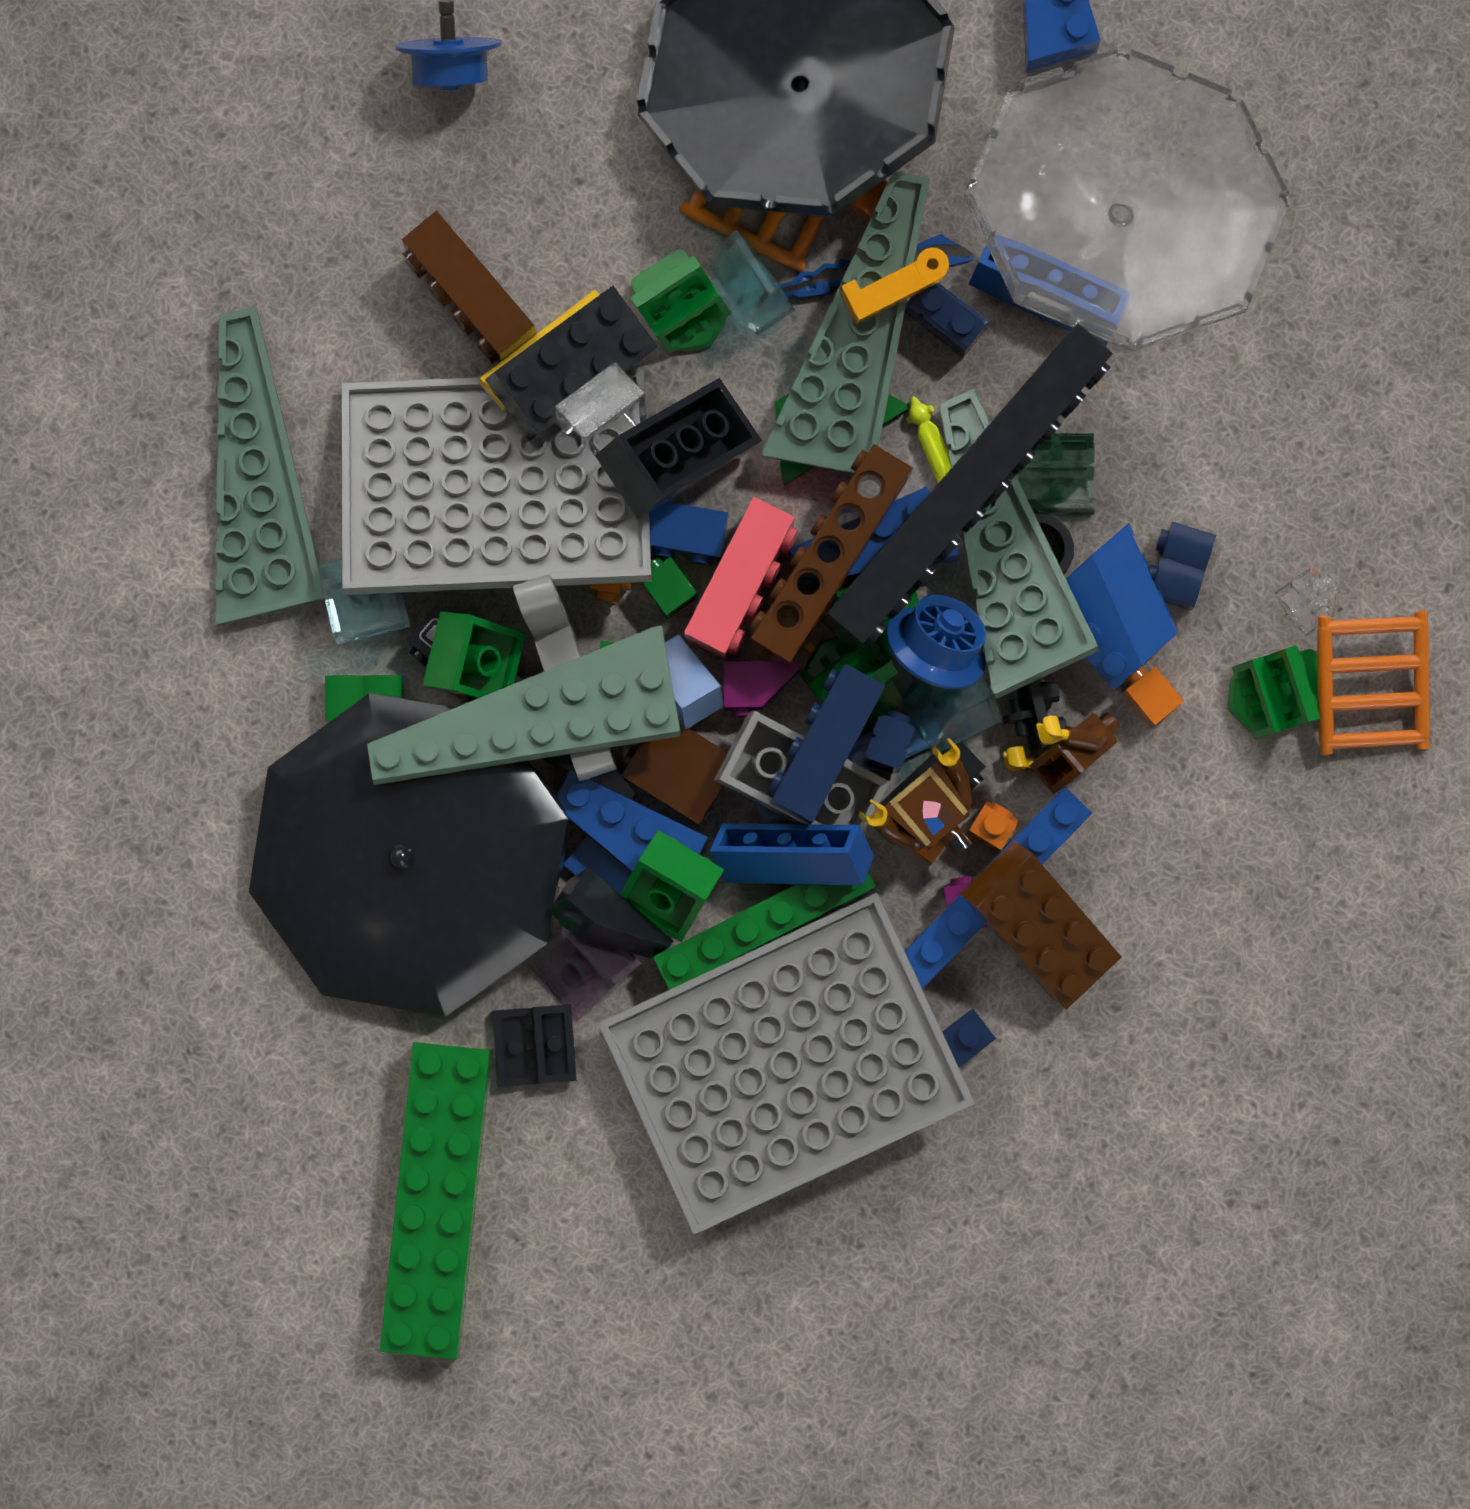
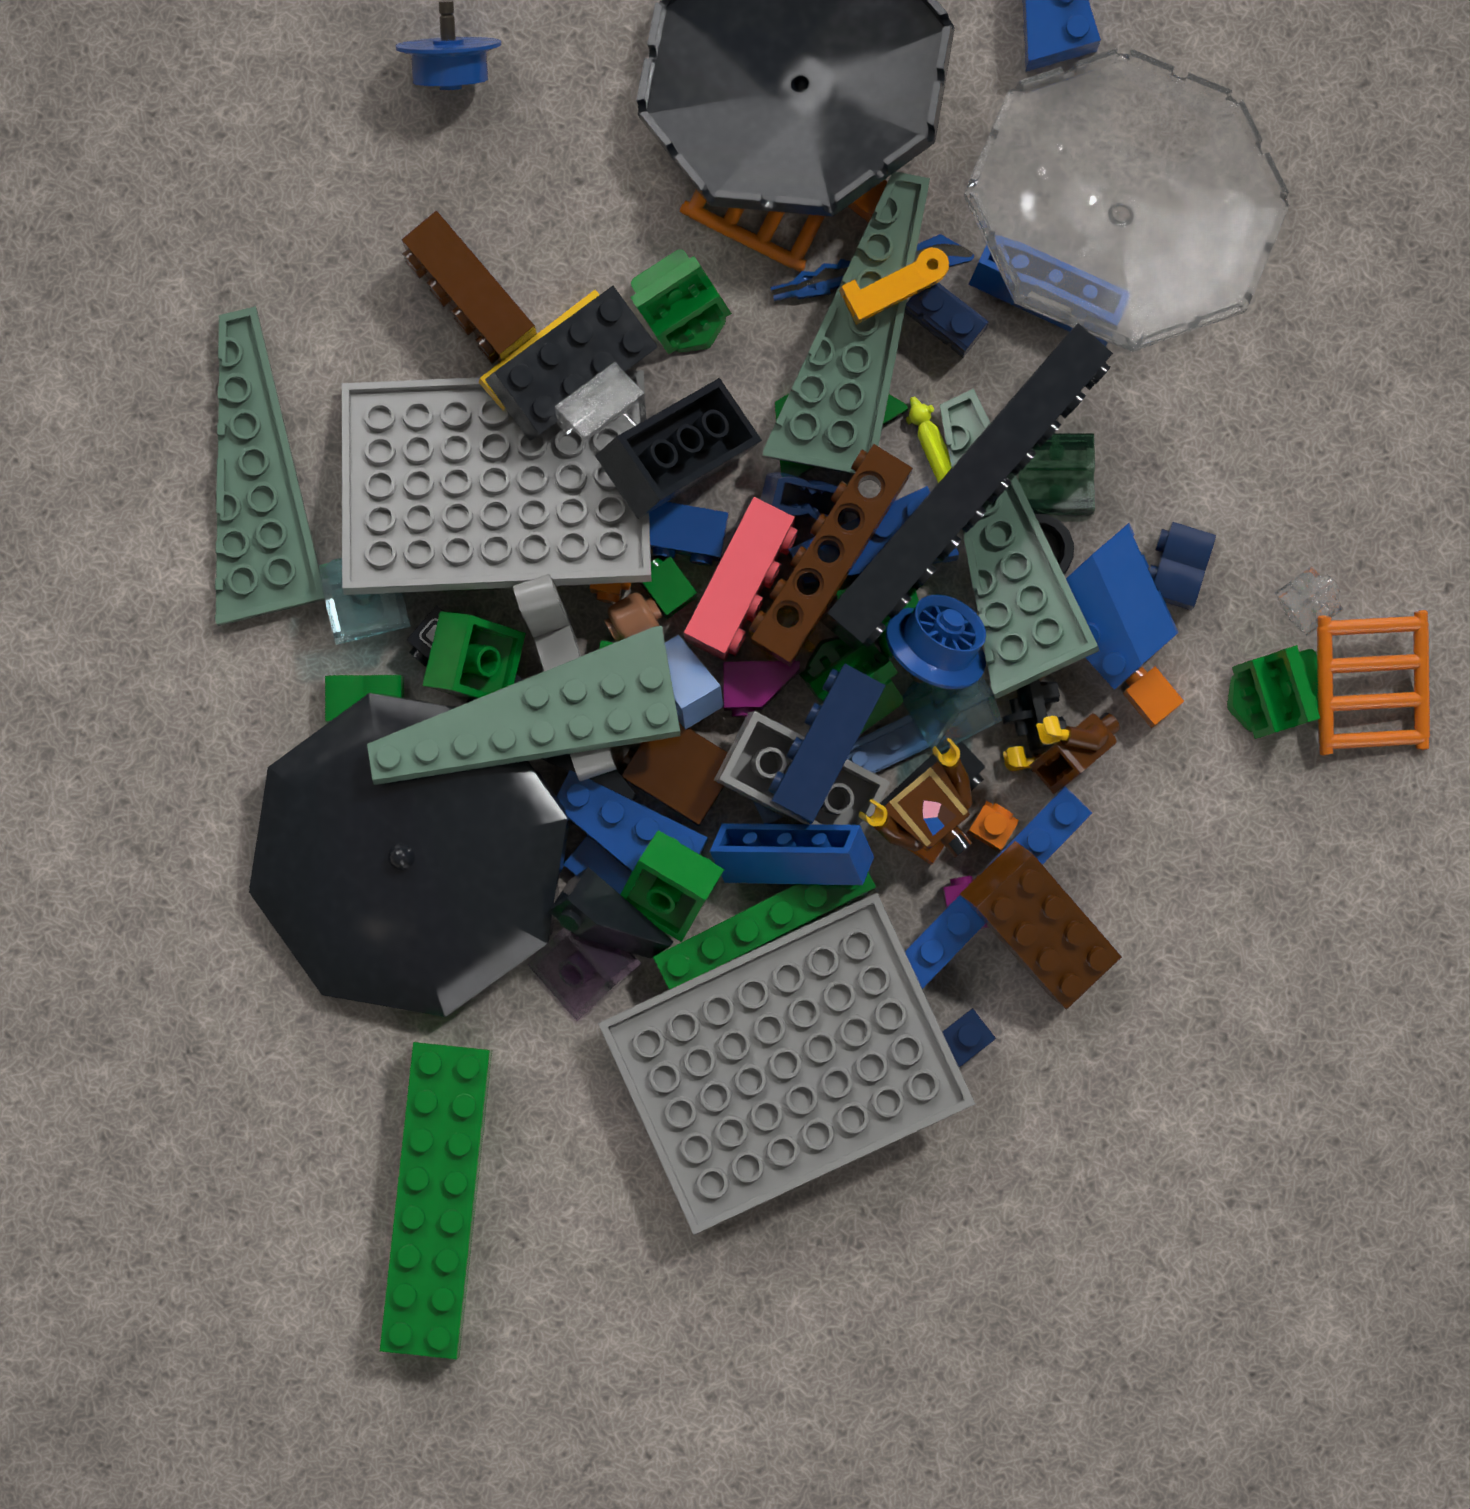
(534, 1045): black slope -> none
(632, 616): none -> nougat head
(749, 285): clear light blue slope -> none
(798, 495): none -> dark blue brick
(889, 742): dark blue brick -> none

